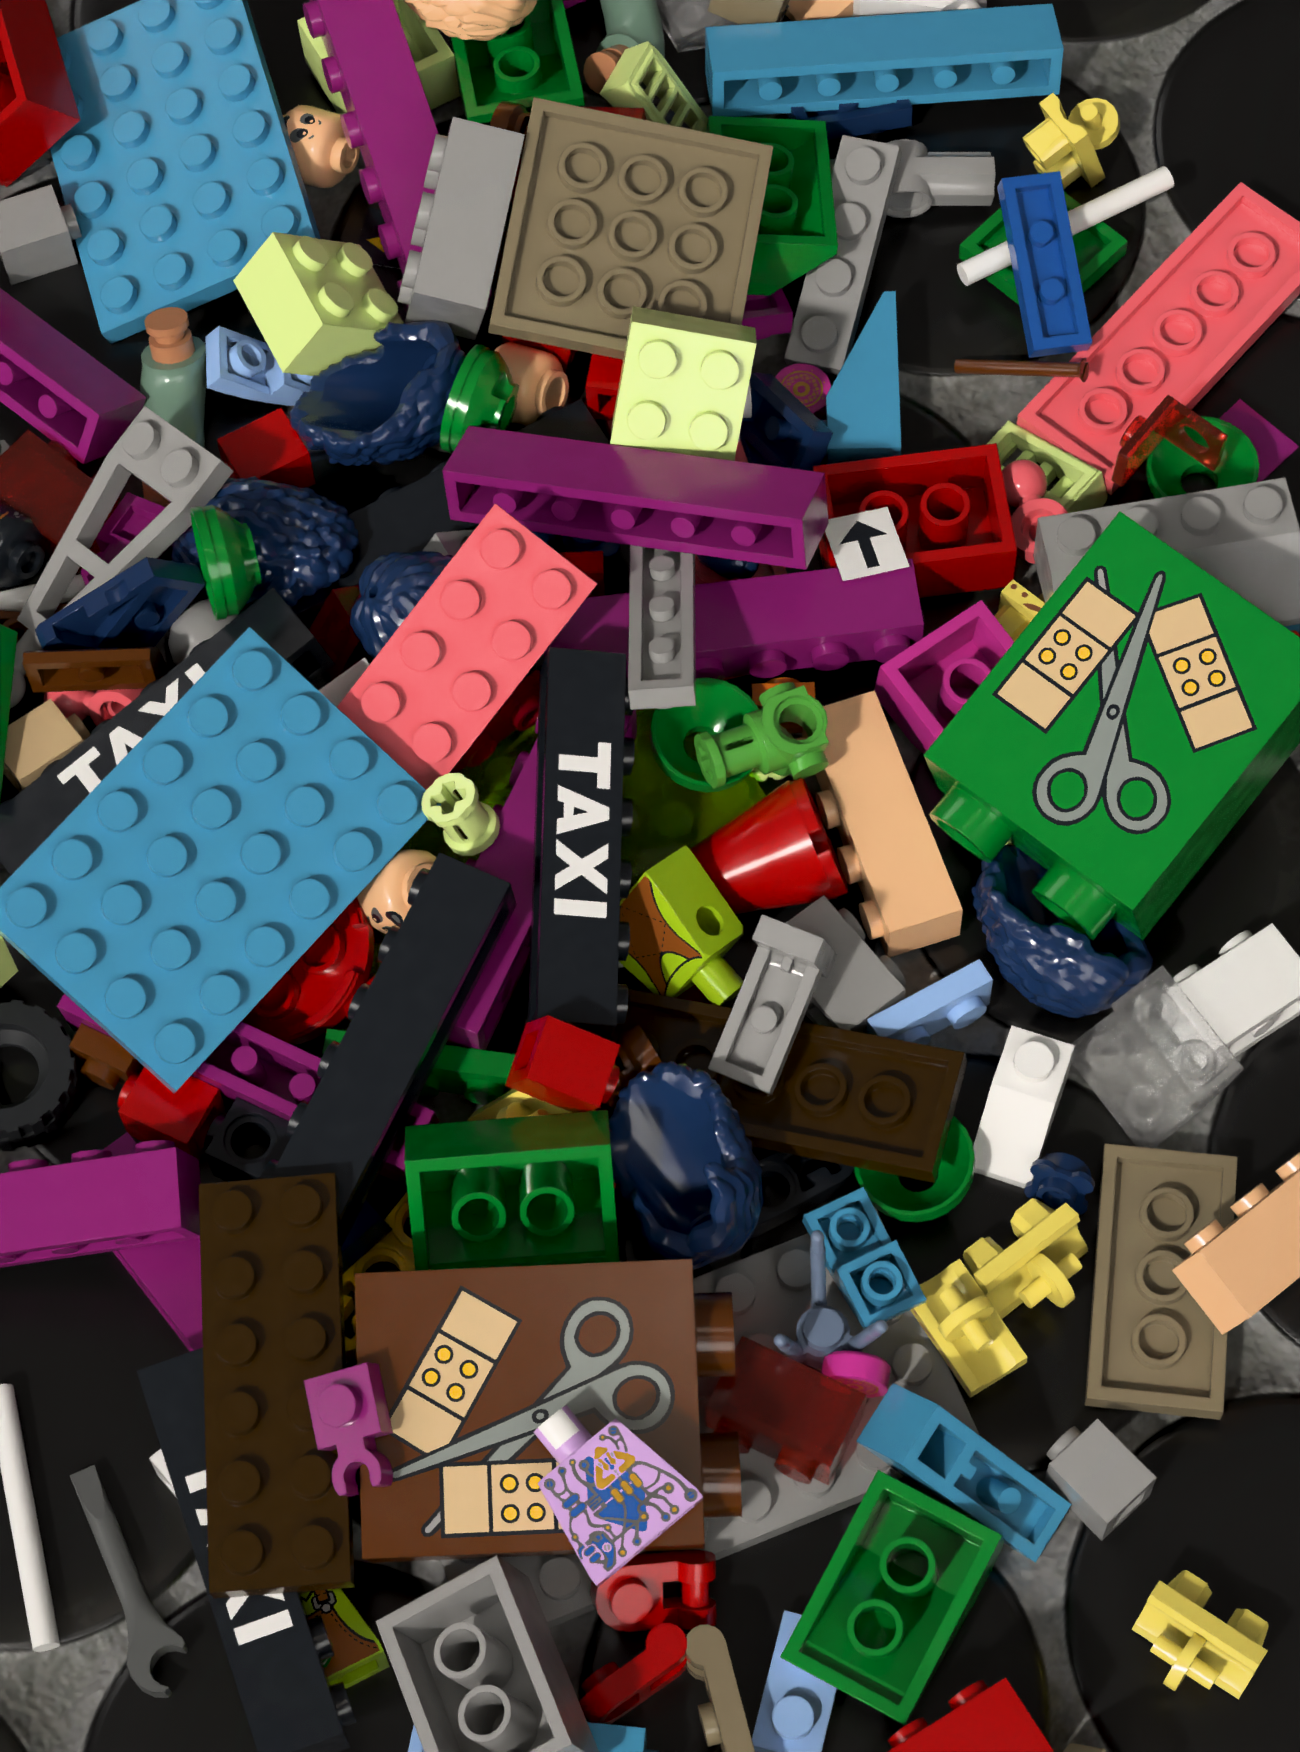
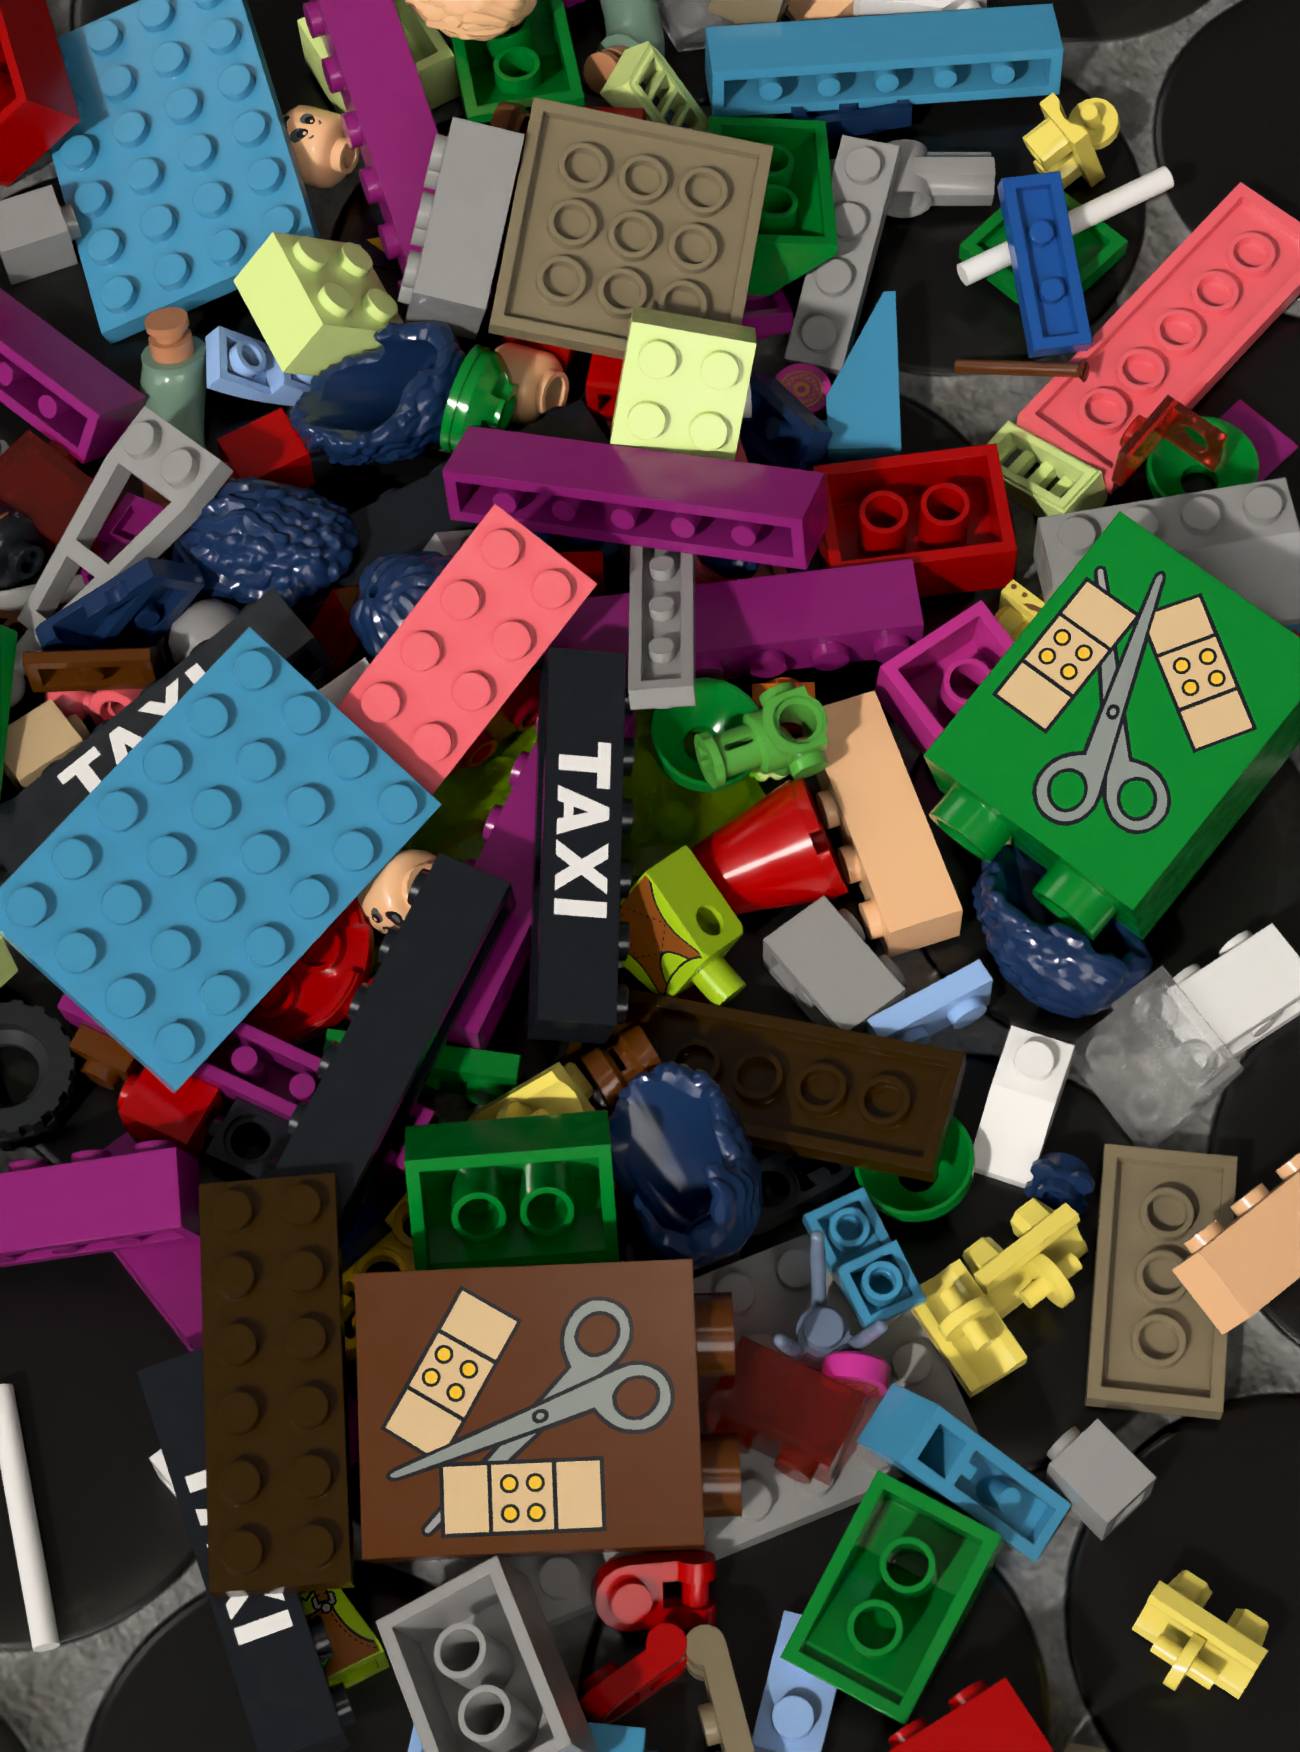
(147, 1632): dark grey piece -> none
(225, 559): green piece -> none
(348, 1415): magenta plate -> none
(473, 817): yellowish green bush -> none
(564, 1065): red brick -> none
(609, 1491): torso -> none
(771, 1004): light grey bracket -> none
(865, 544): white sticker -> none
(1025, 490): coral plate -> none

